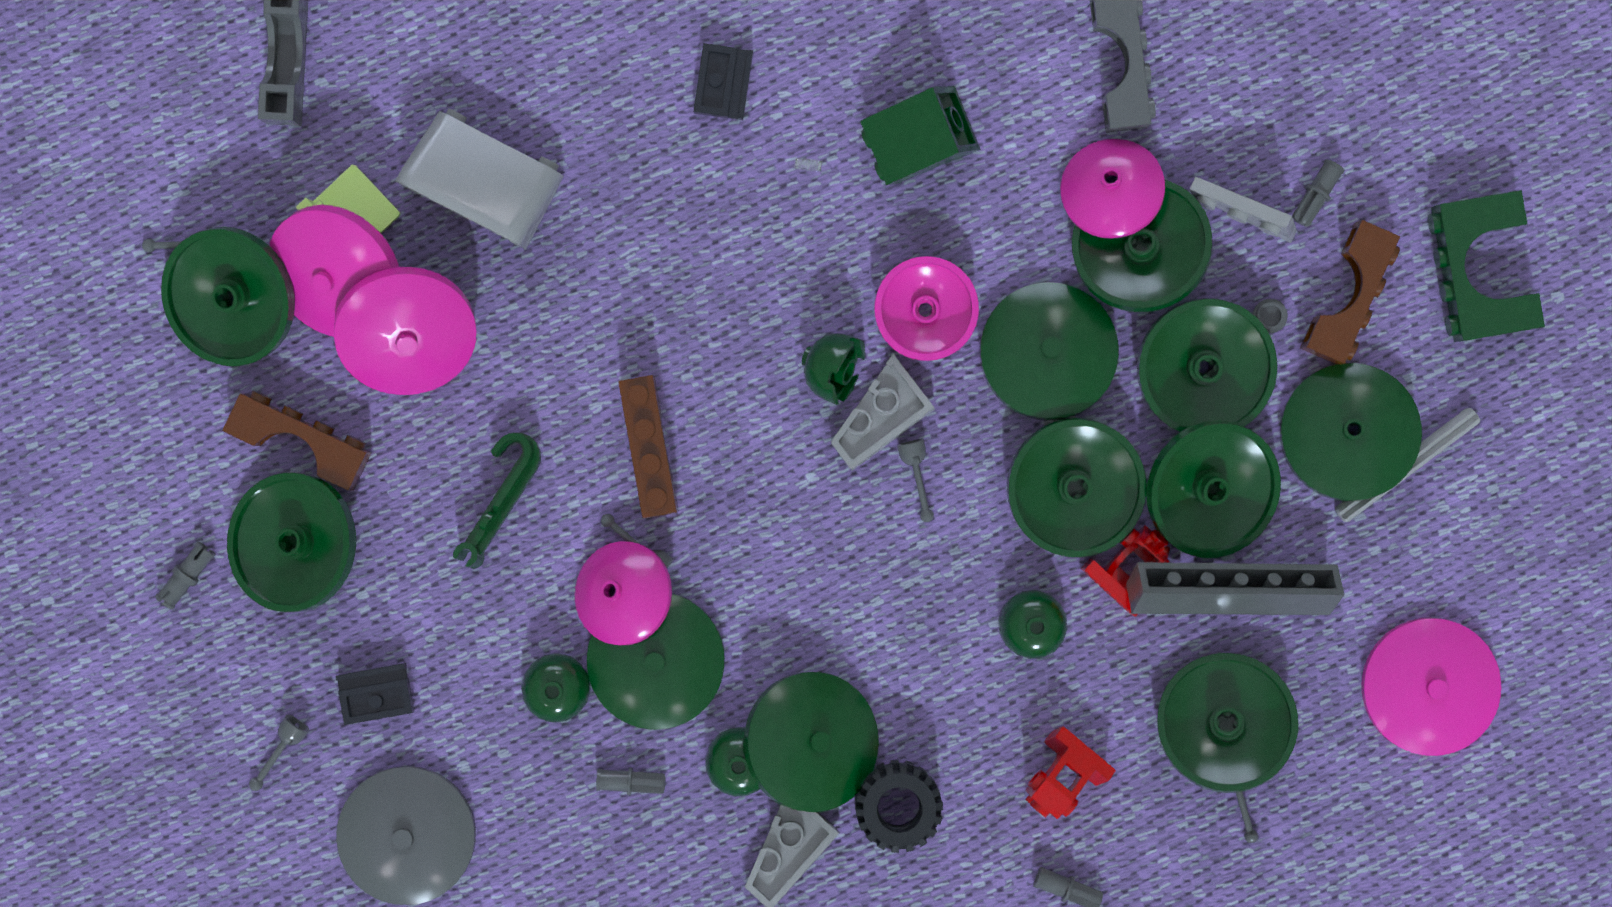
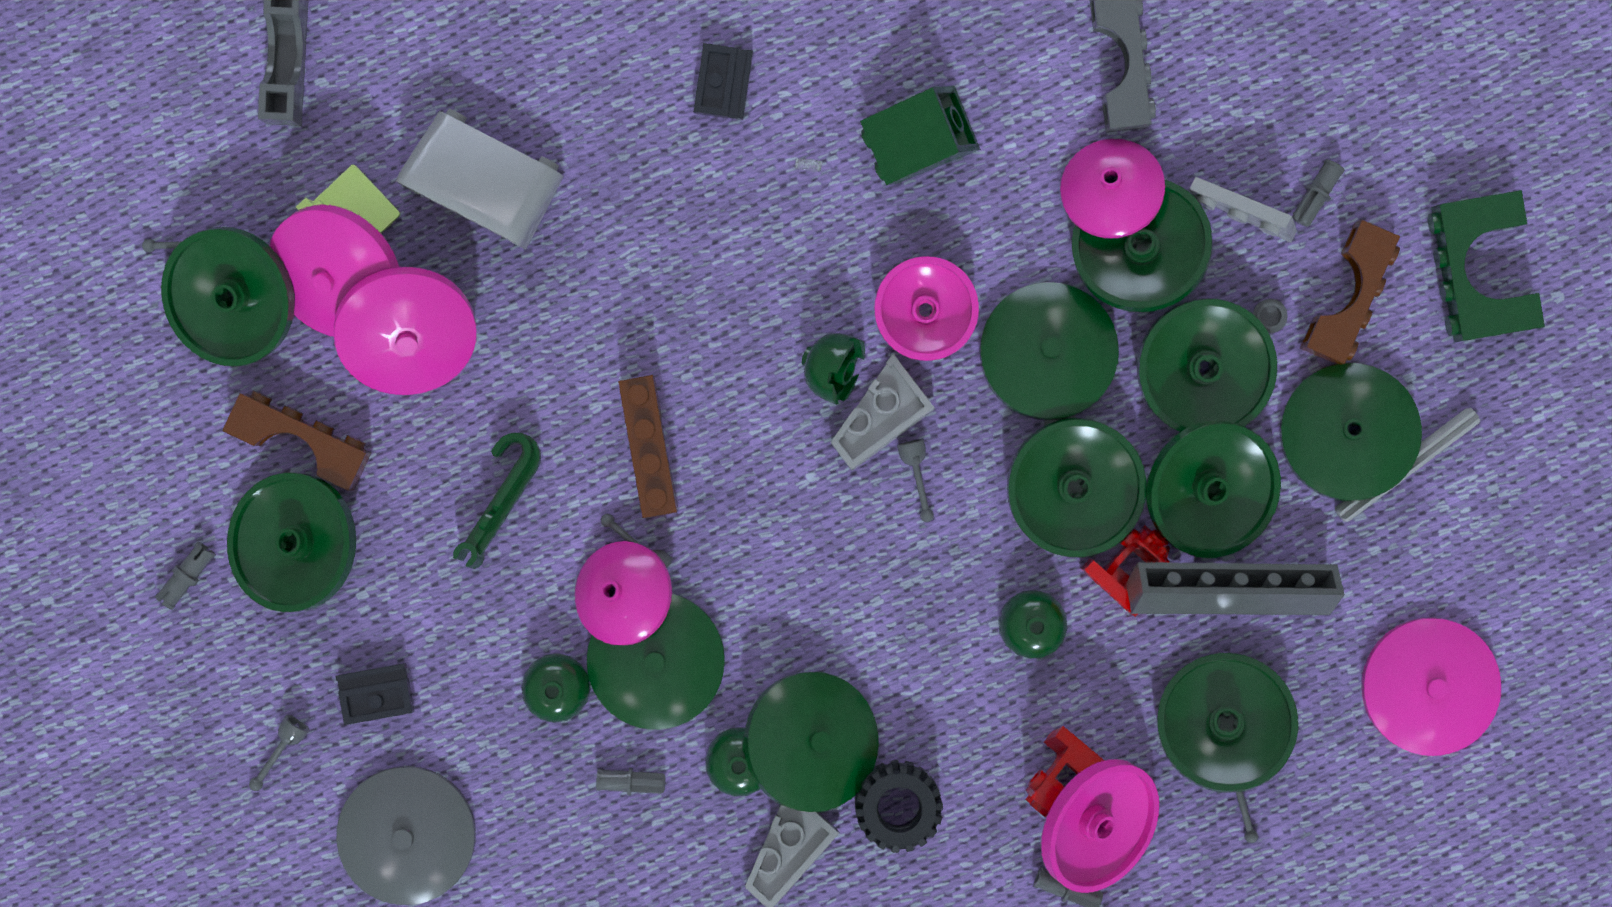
(1100, 825): none -> dark pink dish

